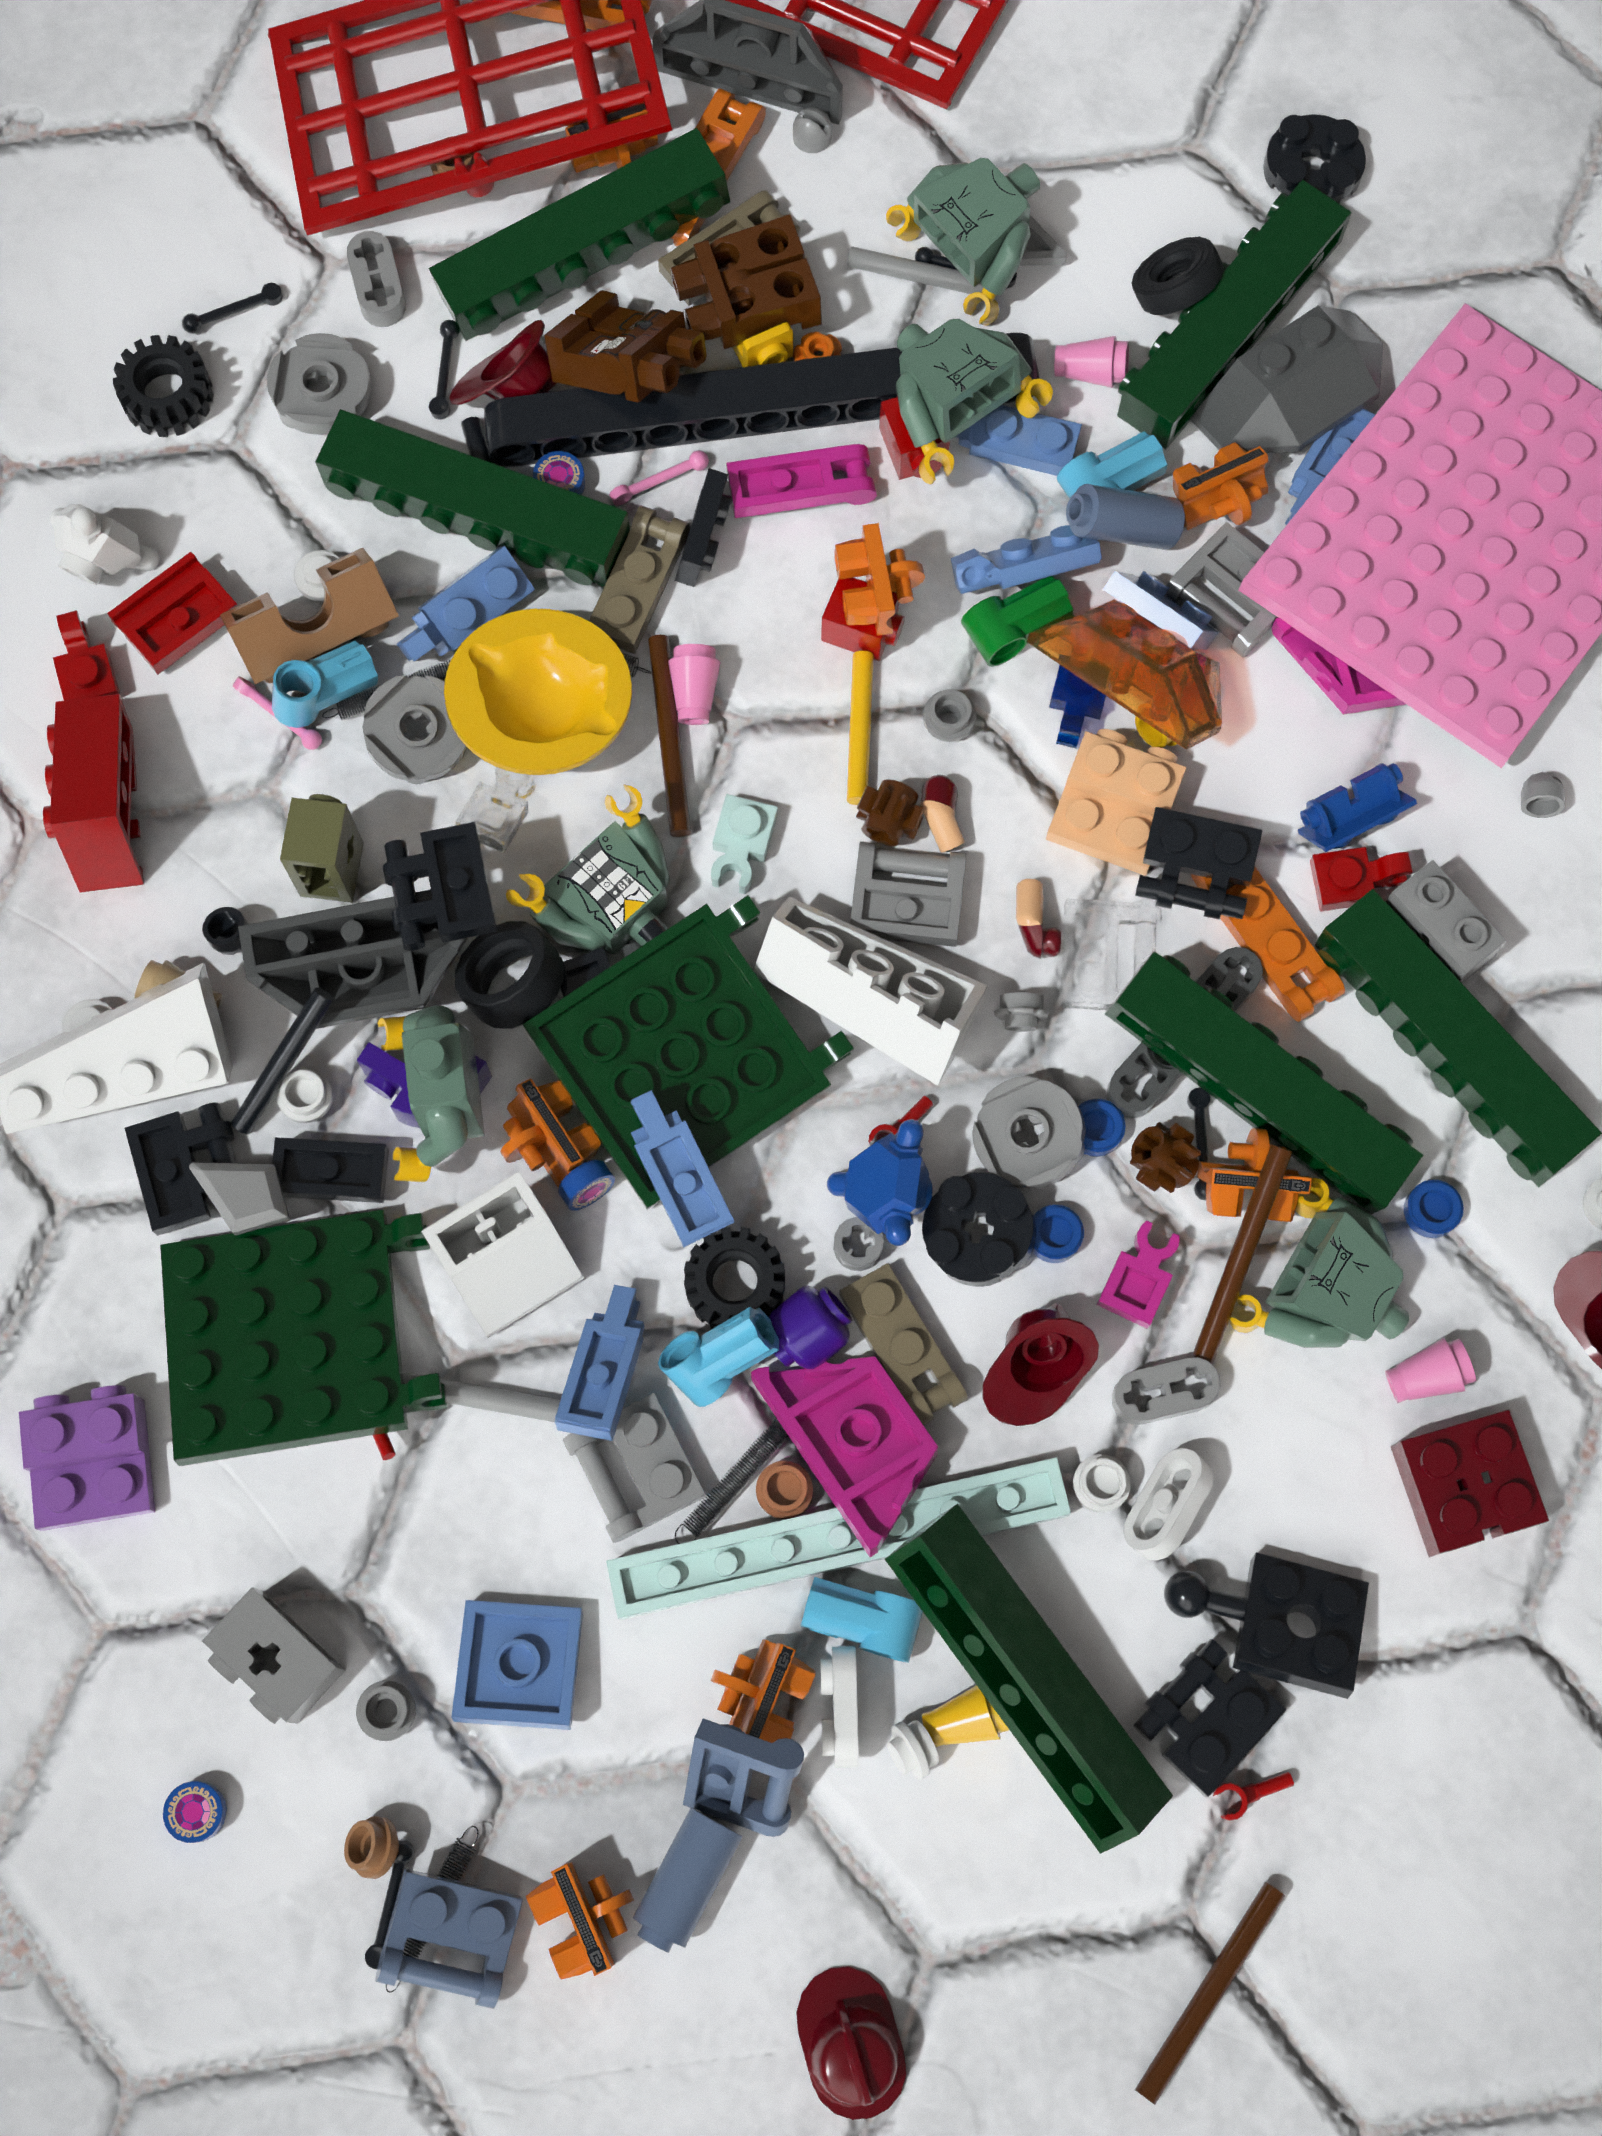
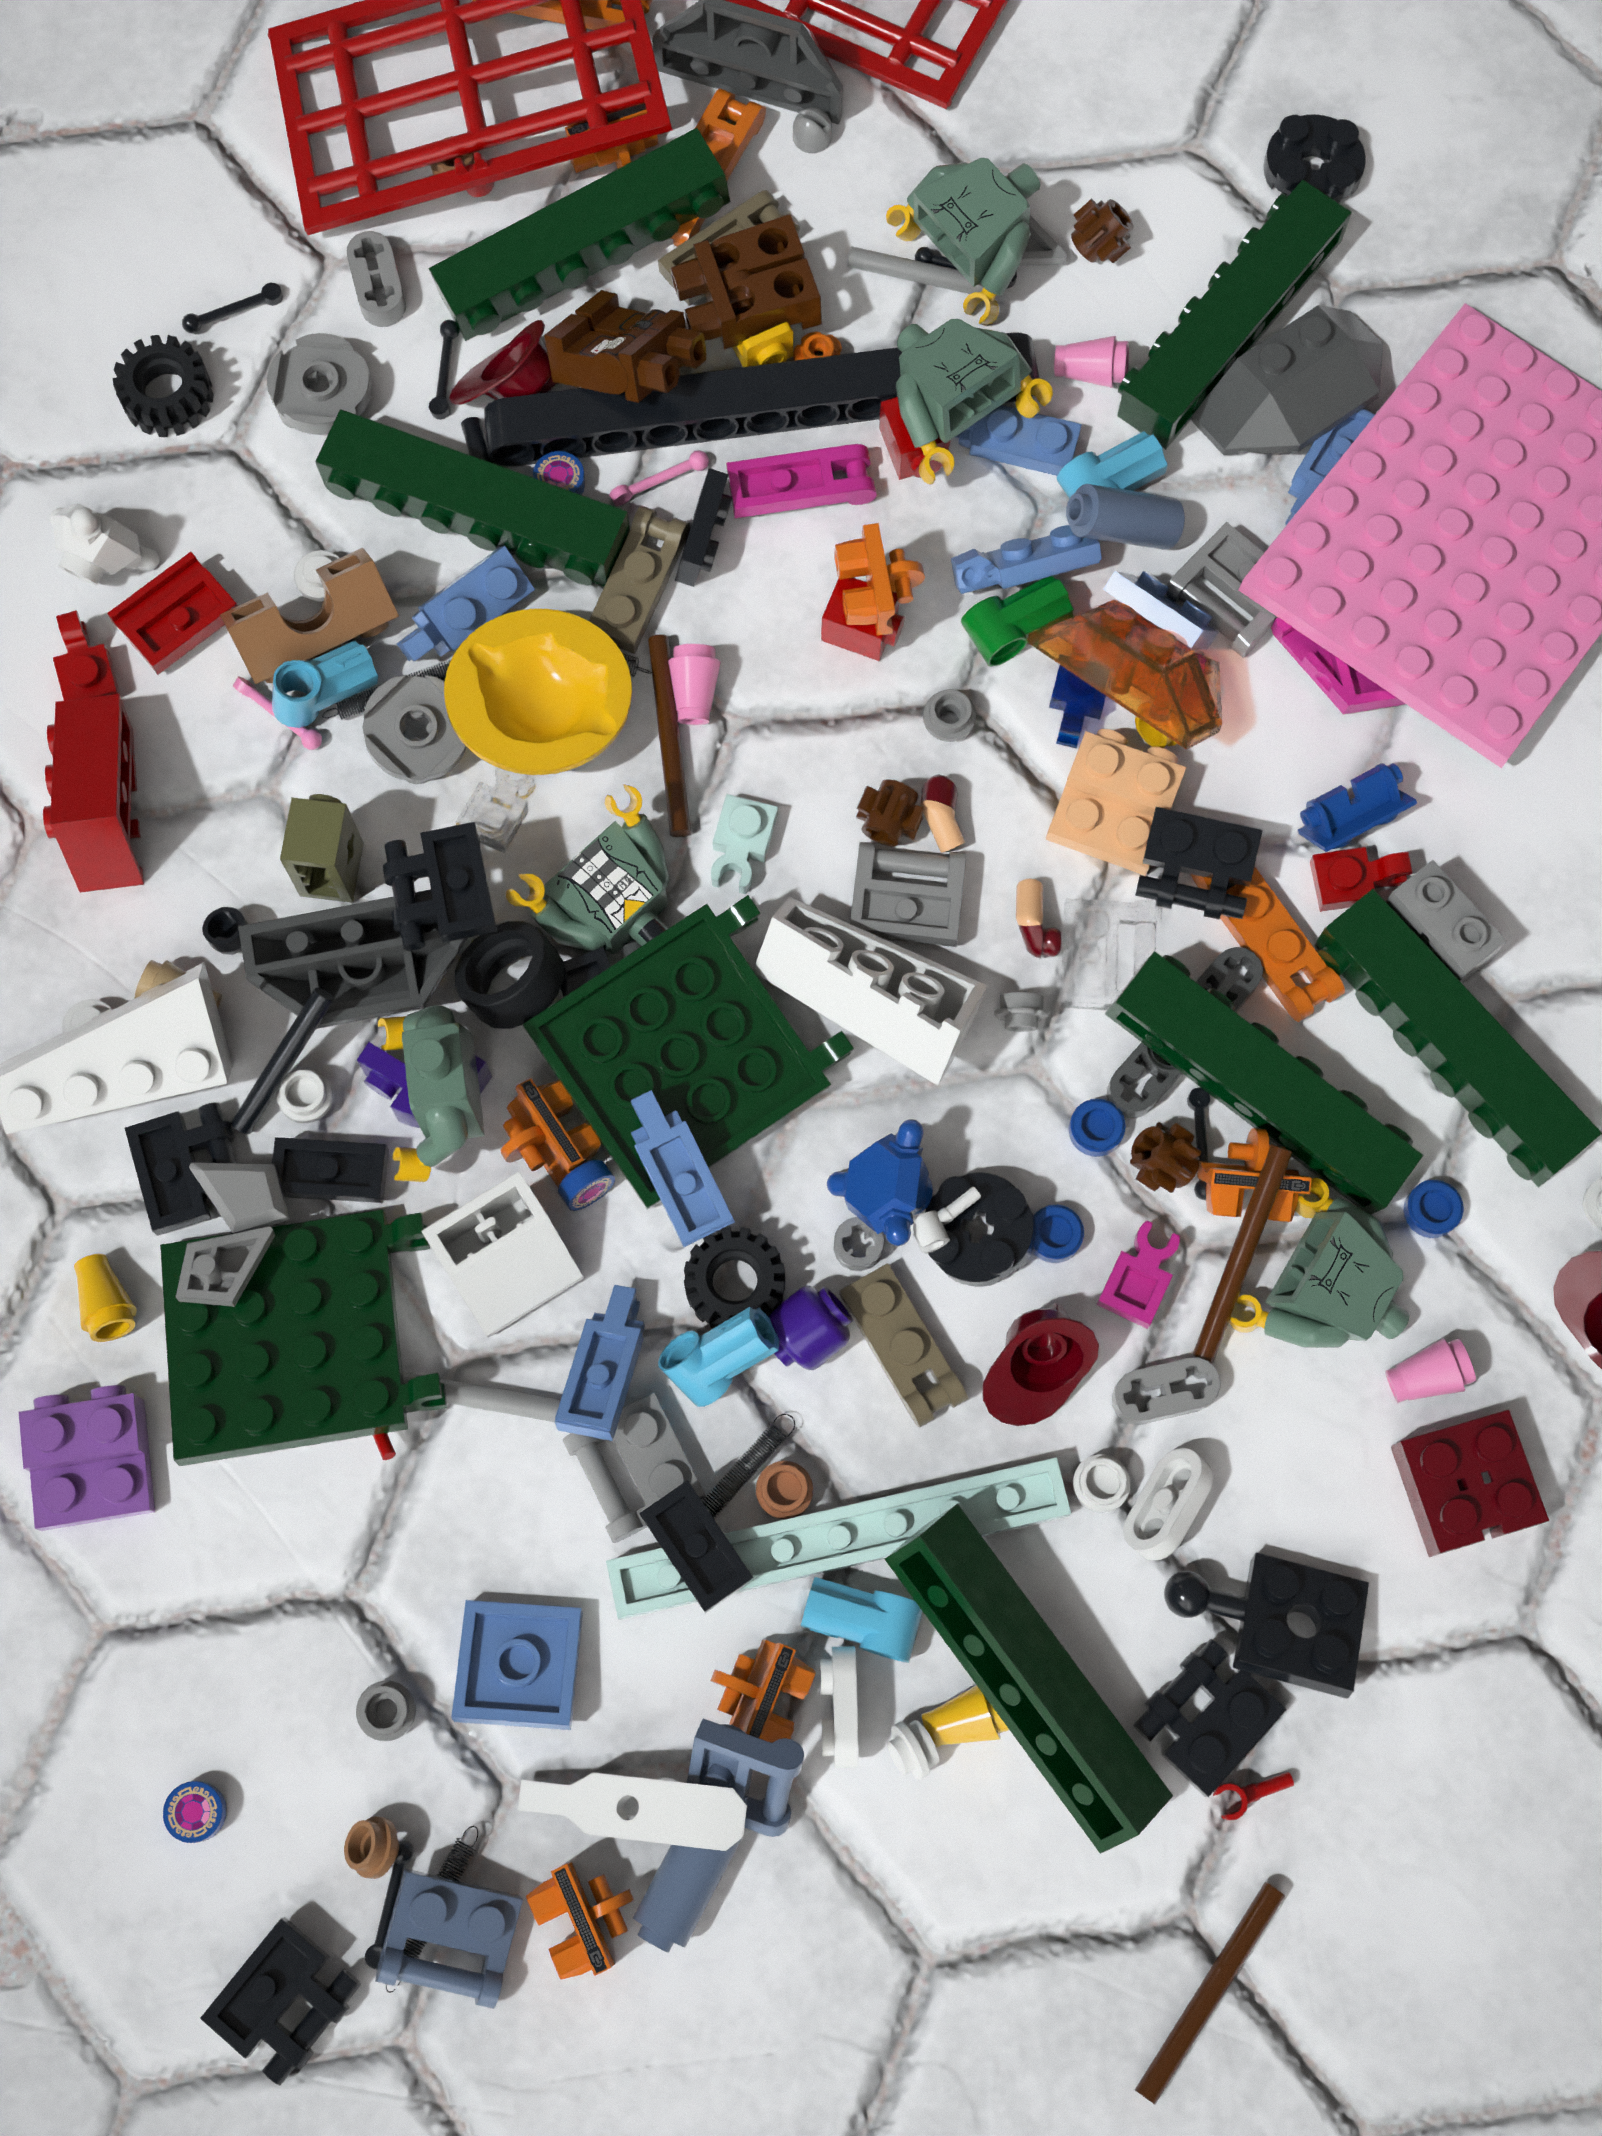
(103, 1302): none -> yellow cone
(221, 1267): none -> light grey piece
(267, 1987): none -> black plate
(305, 1666): light grey brick -> none
(666, 1814): none -> white piece
(696, 1546): none -> black plate
(851, 2043): dark red piece -> none
(854, 1438): dark pink wing -> none
(860, 725): yellow bar -> none
(915, 1113): red hand -> none
(929, 1226): none -> white hand
(999, 1122): light grey plate -> none
(1102, 231): none -> reddish brown gear
(1201, 274): black tyre -> none
(1225, 488): orange hips -> none
(1542, 796): light grey hinge -> none

